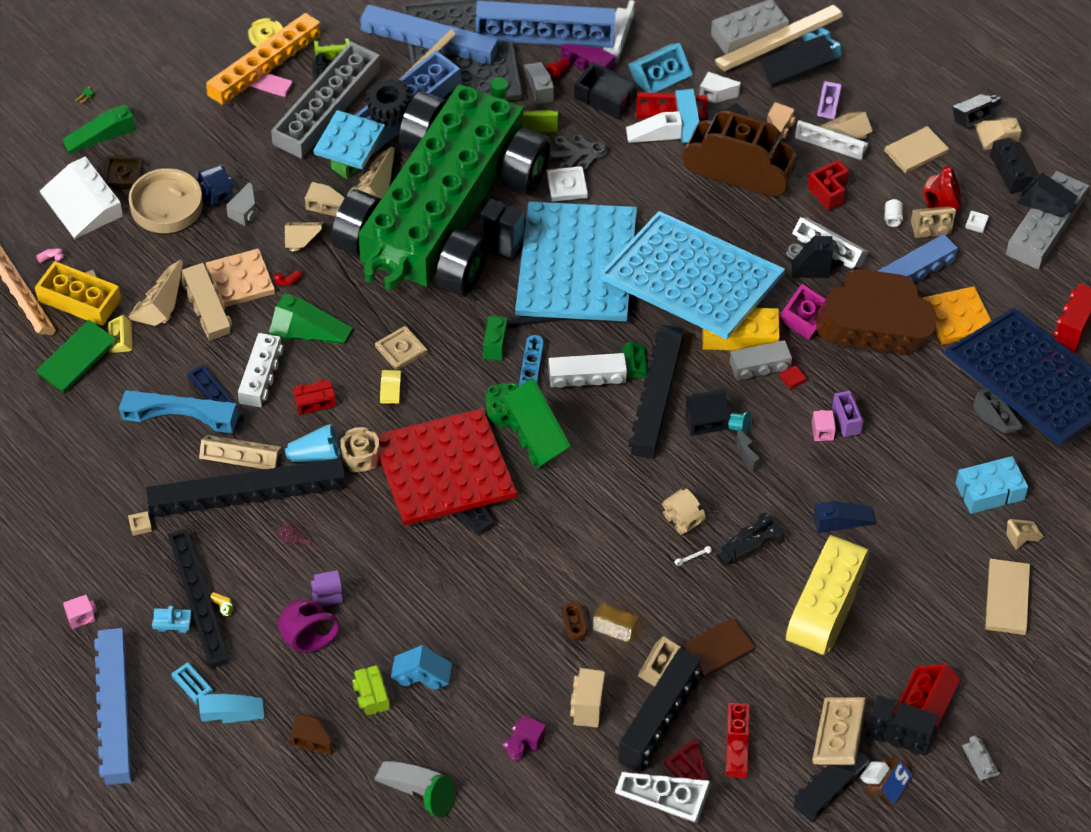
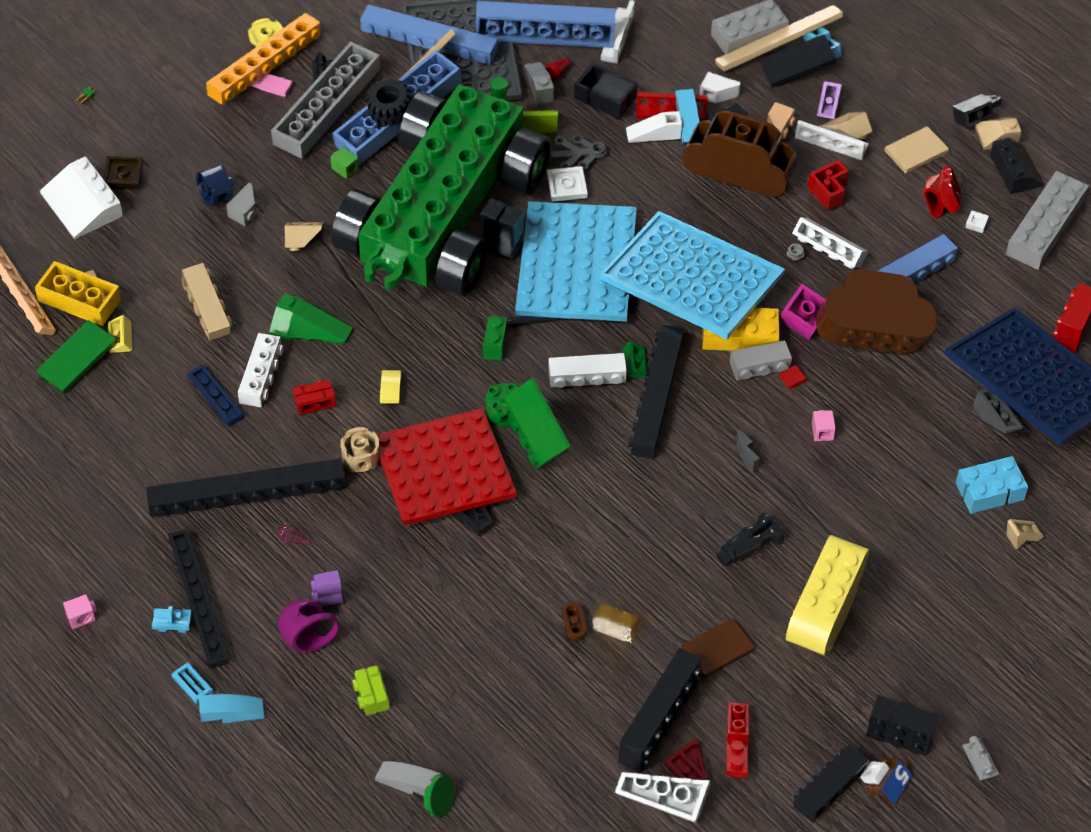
(49, 253): bright pink arm -> none
(103, 127): green wedge -> none
(114, 707): medium blue brick -> none
(140, 523): tan tile -> none
(141, 406): dark azure arch -> none
(159, 299): tan wedge -> none
(165, 200): tan piece -> none
(224, 603): arm -> none
(239, 452): tan fence -> none
(241, 277): light nougat plate -> none
(281, 280): red arm -> none
(310, 735): reddish brown slope -> none
(315, 446): medium azure cone -> none
(323, 199): tan slope -> none
(331, 51): lime hinge -> none
(349, 139): medium azure plate -> none
(377, 179): tan wedge -> none
(401, 348): tan tile -> none
(423, 666): dark azure brick -> none
(526, 733): magenta brick -> none
(531, 366): dark azure beam -> none
(584, 56): magenta slope -> none
(587, 697): tan brick -> none
(658, 660): tan brick -> none
(660, 68): medium azure slope -> none
(679, 561): white hinge -> none
(683, 510): tan brick -> none
(706, 412): black slope -> none
(740, 422): teal piece -> none
(814, 258): black slope -> none
(839, 731): tan tile -> none
(841, 515): dark blue slope -> none
(847, 413): medium lavender brick -> none
(893, 213): white brick -> none
(930, 689): red slope -> none
(932, 221): tan slope -> none
(958, 314): light orange plate -> none
(1007, 596): tan tile -> none
(1048, 196): black slope -> none

